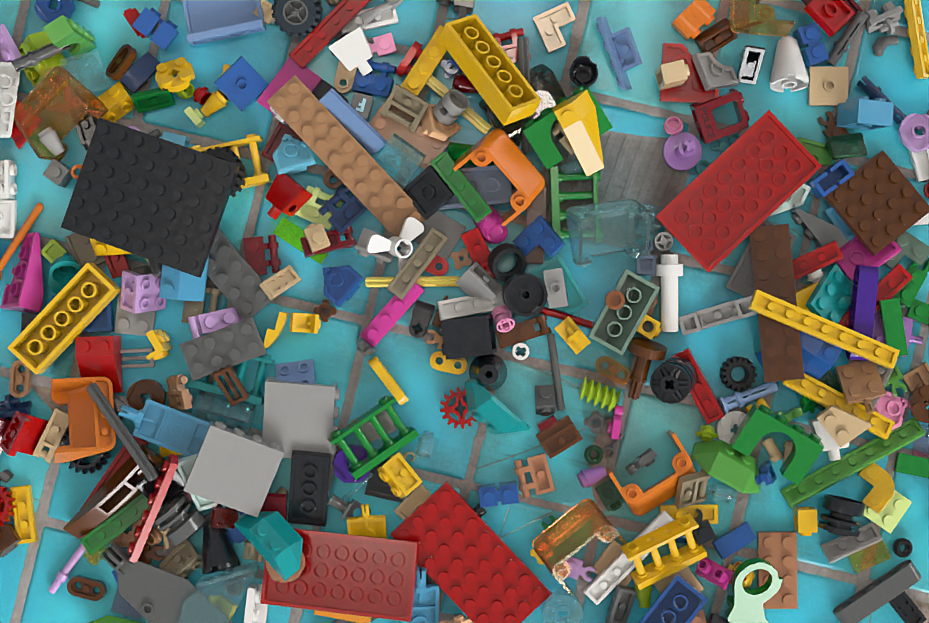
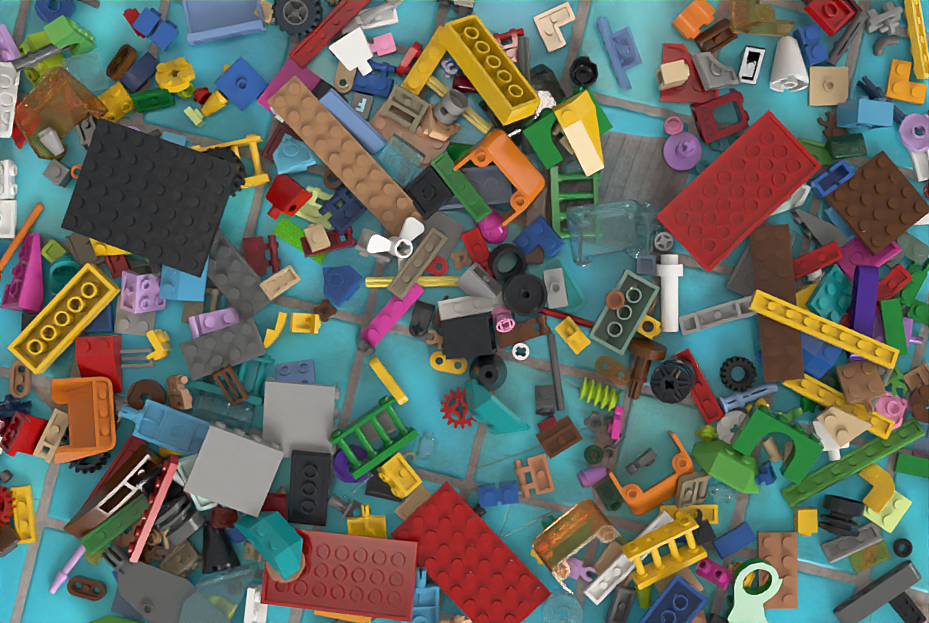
(122, 432): dark grey axle -> none
(898, 84): none -> light orange plate

